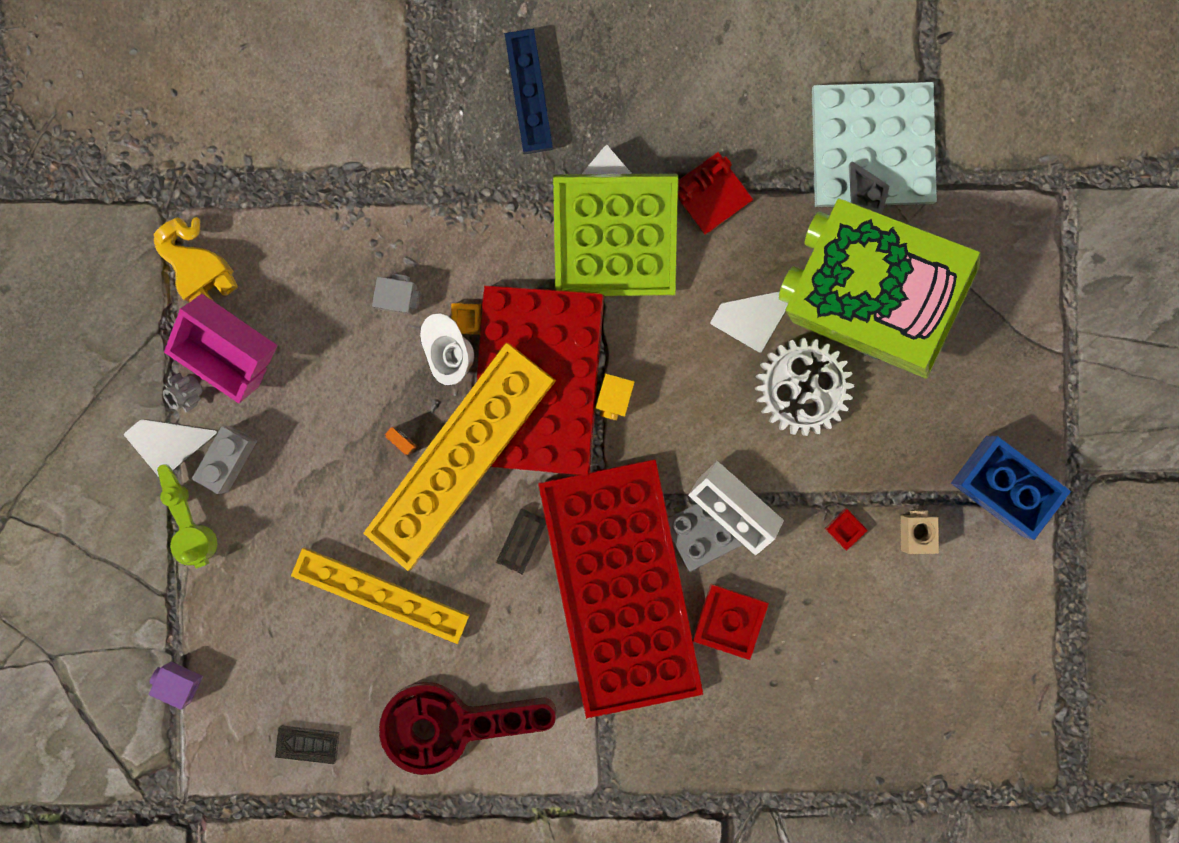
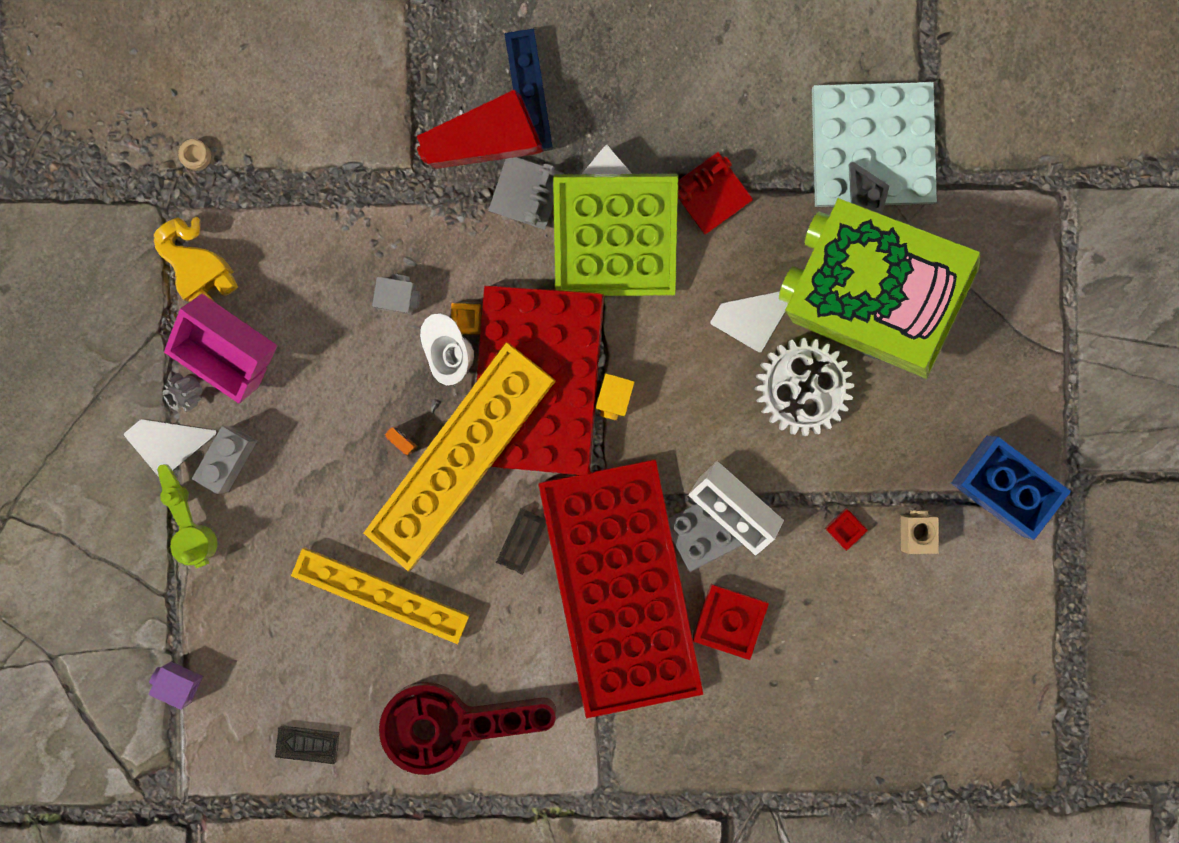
(194, 154): none -> tan tile
(481, 135): none -> red slope
(525, 192): none -> light grey hinge

